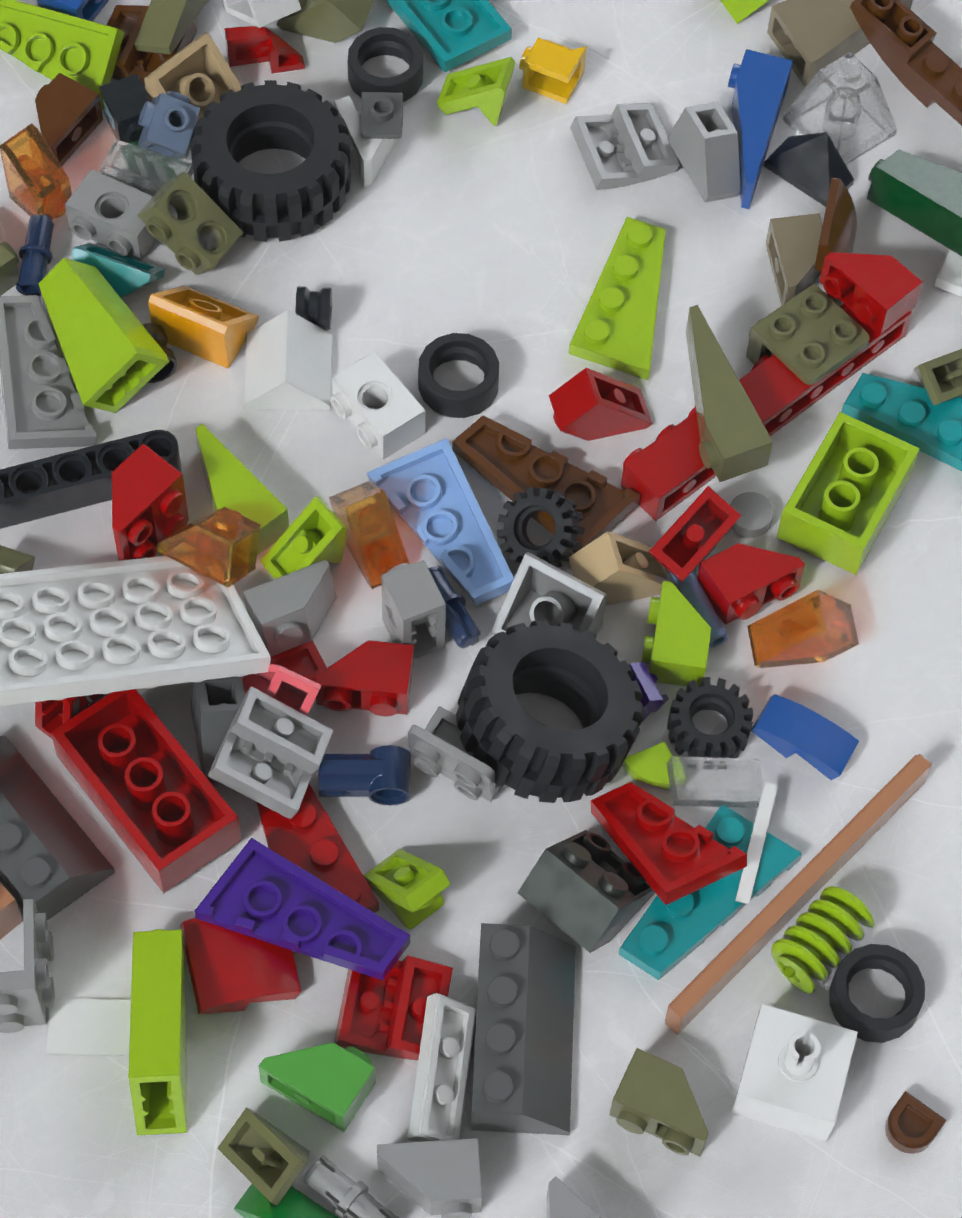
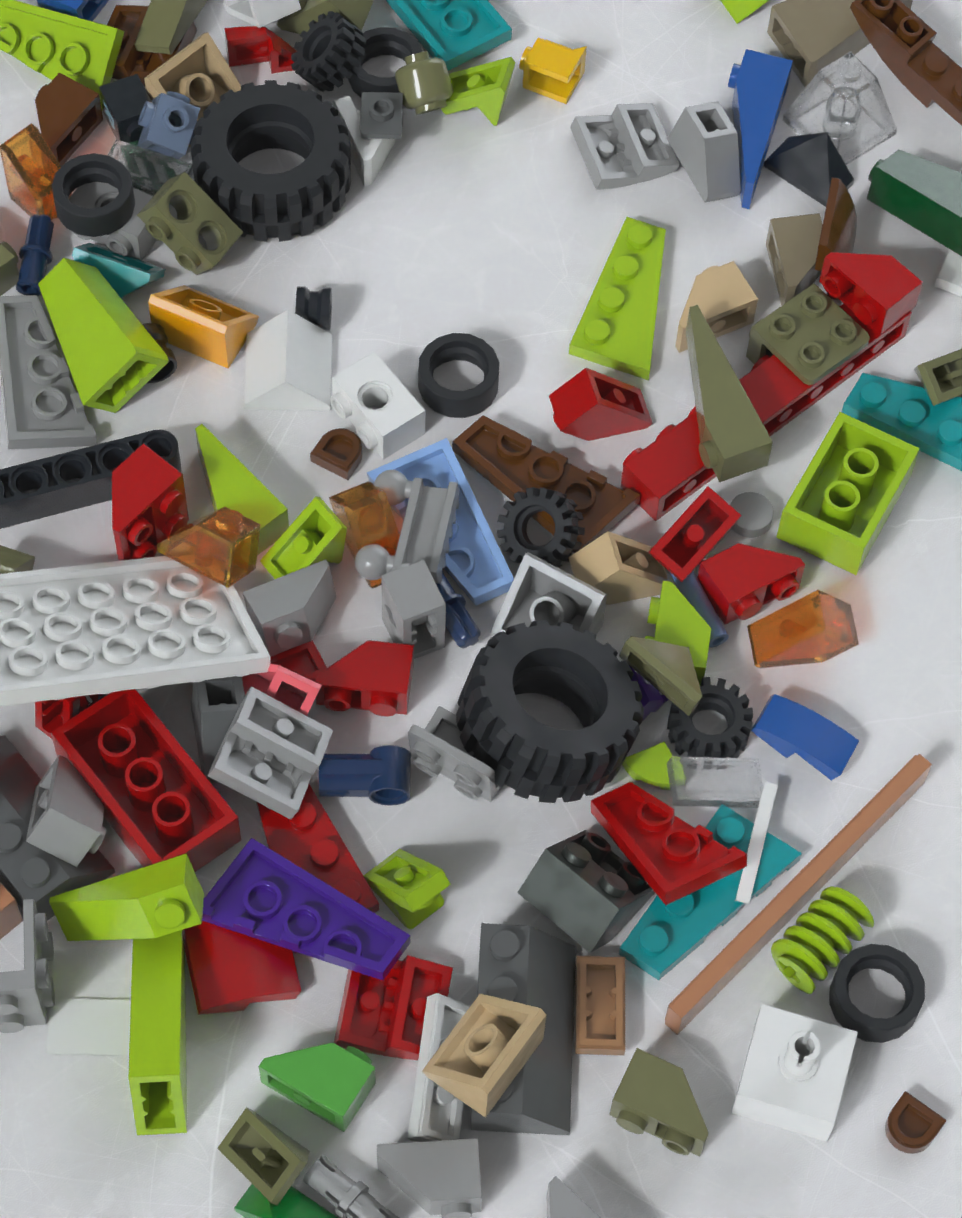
(65, 814): none -> light grey slope
(91, 169): none -> black tyre
(133, 904): none -> lime slope
(328, 51): none -> black tyre
(338, 452): none -> reddish brown tile
(423, 531): none -> light grey gear
(424, 83): none -> olive head
(487, 1050): none -> tan slope
(600, 1005): none -> medium nougat plate
(666, 668): none -> olive slope
(723, 300): none -> tan slope

